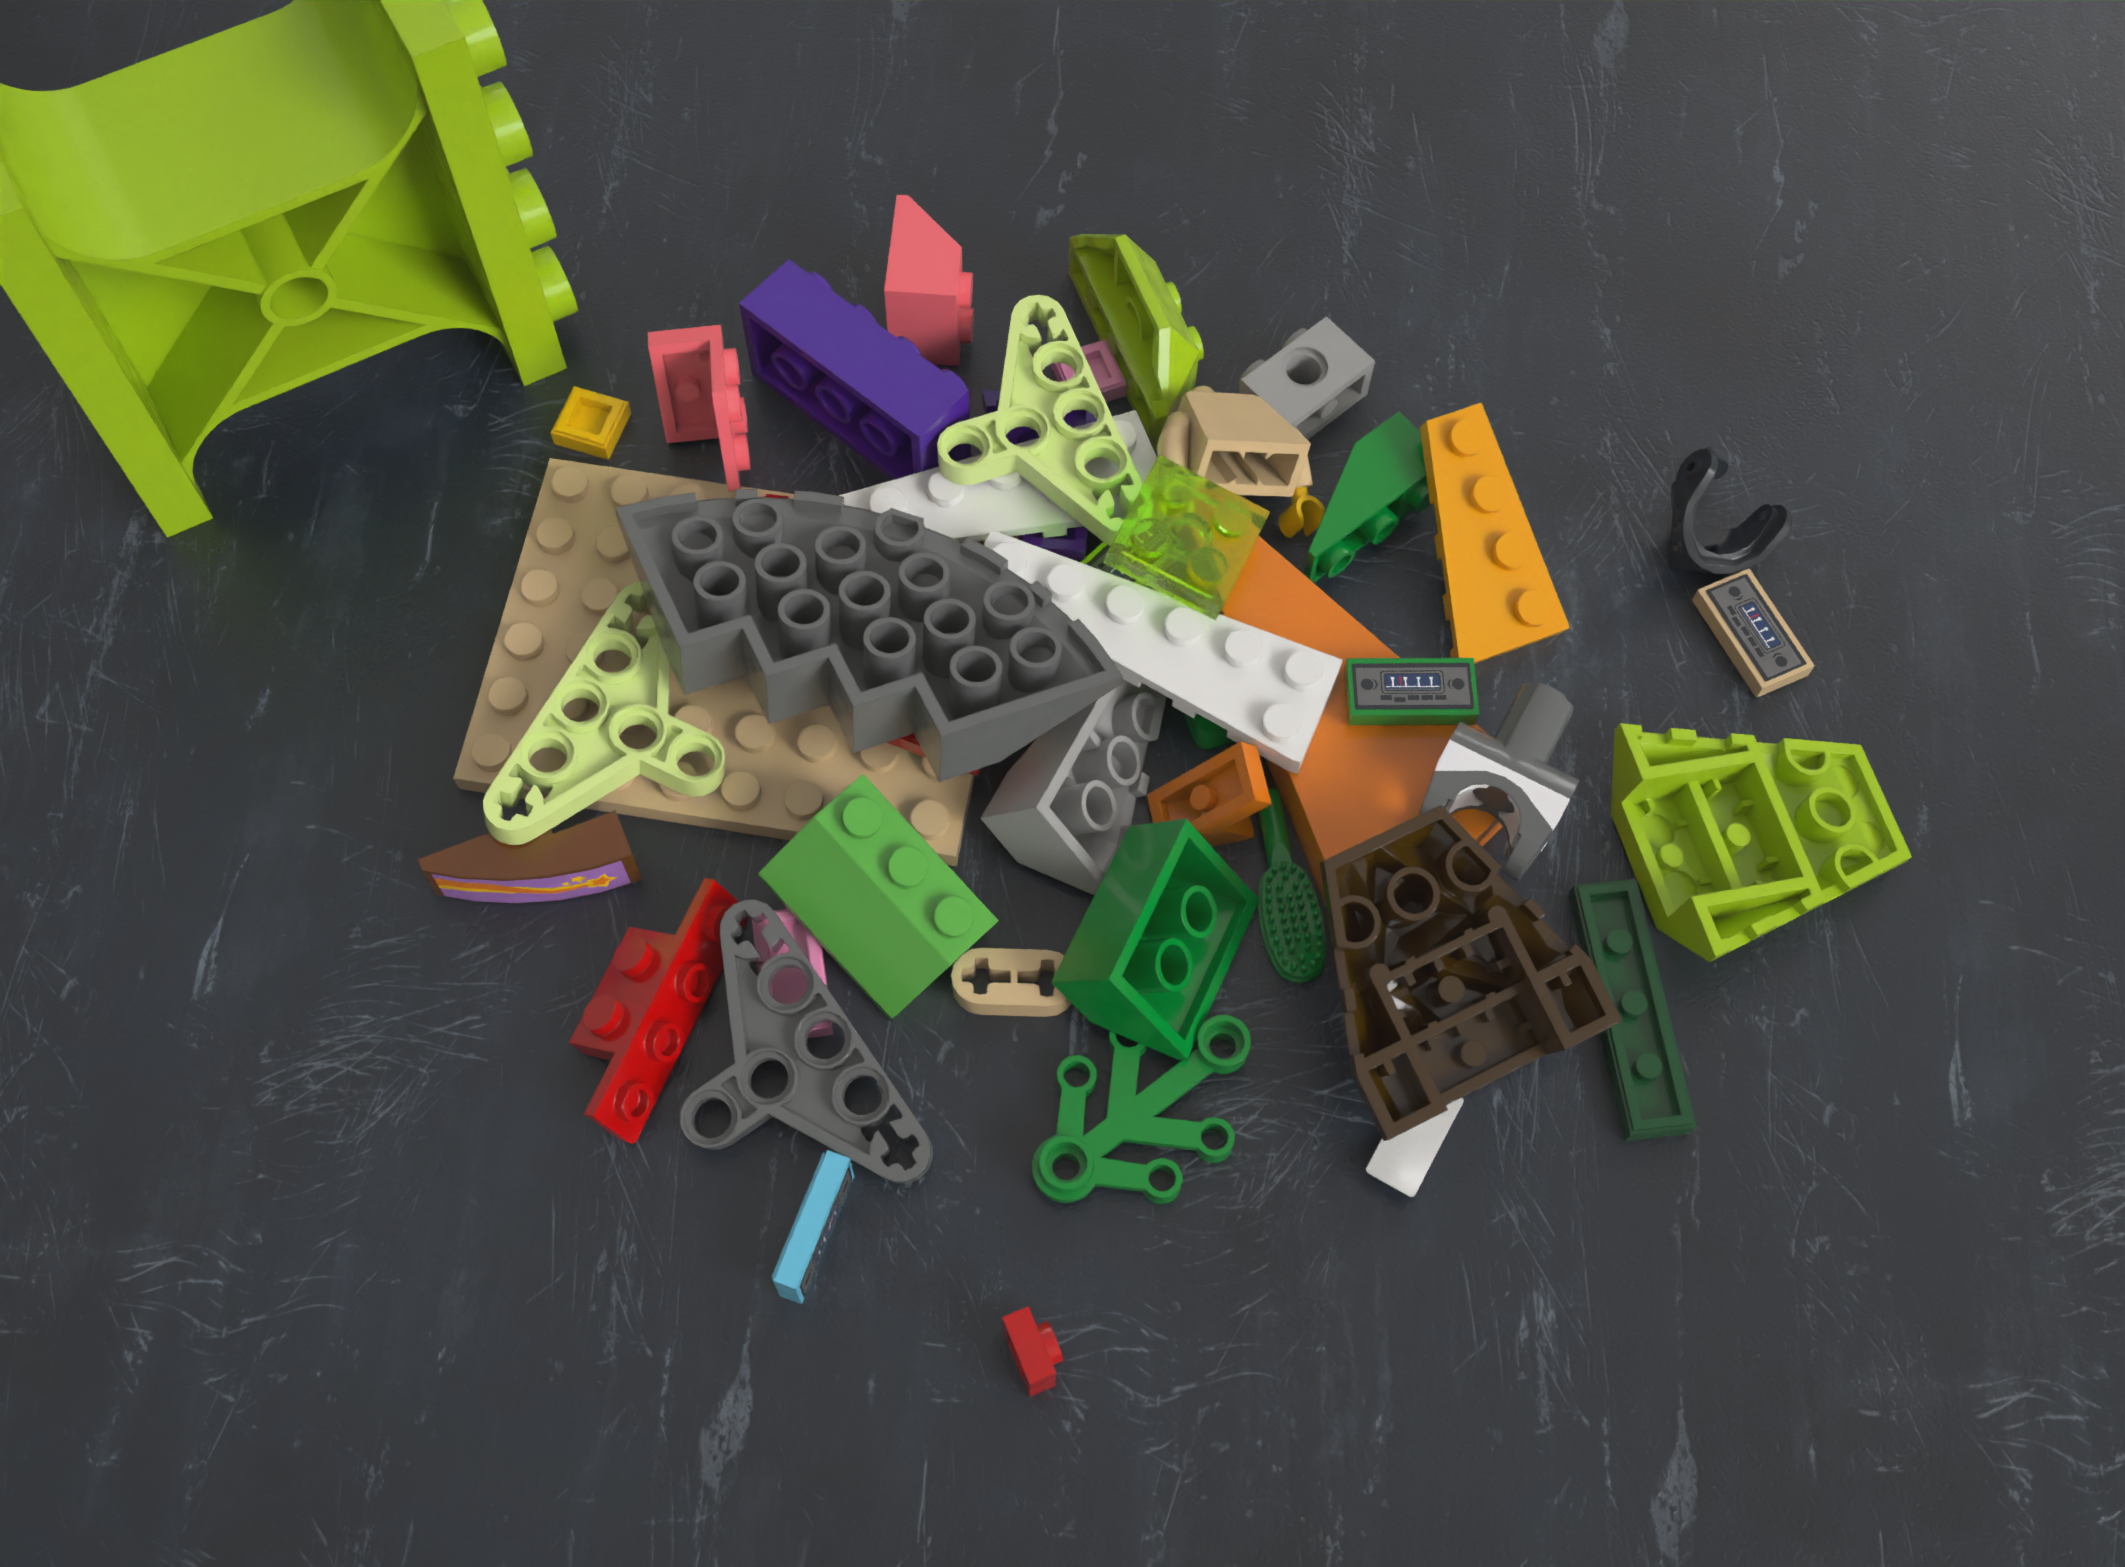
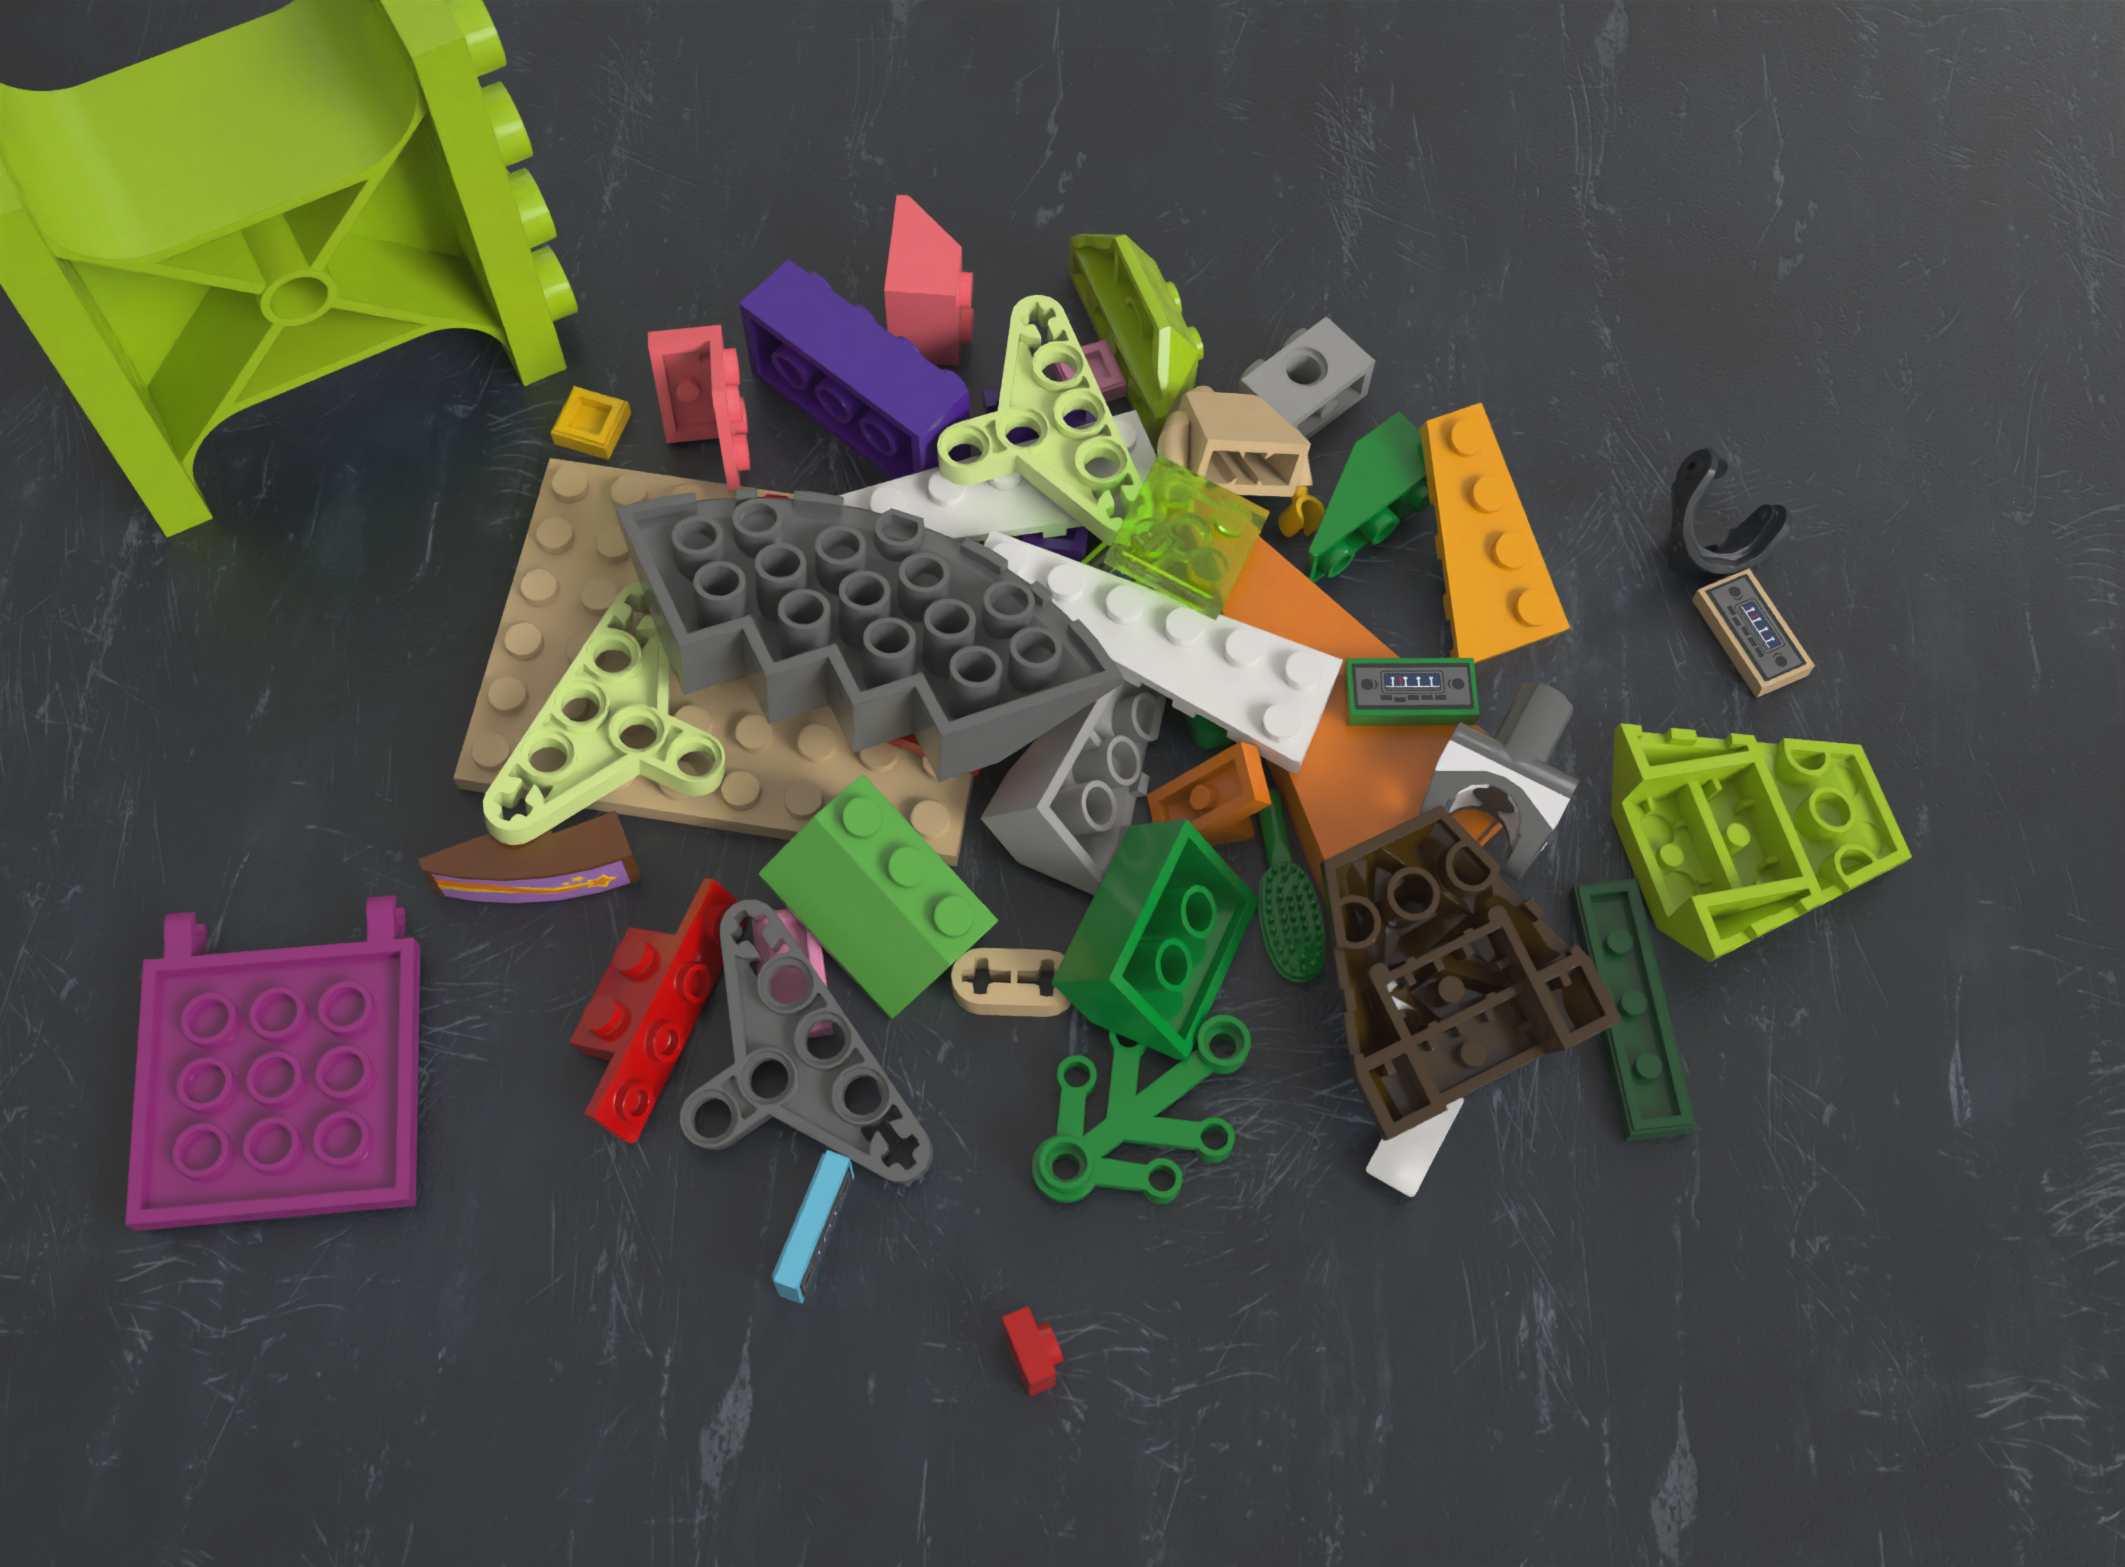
(275, 1078): none -> magenta plate

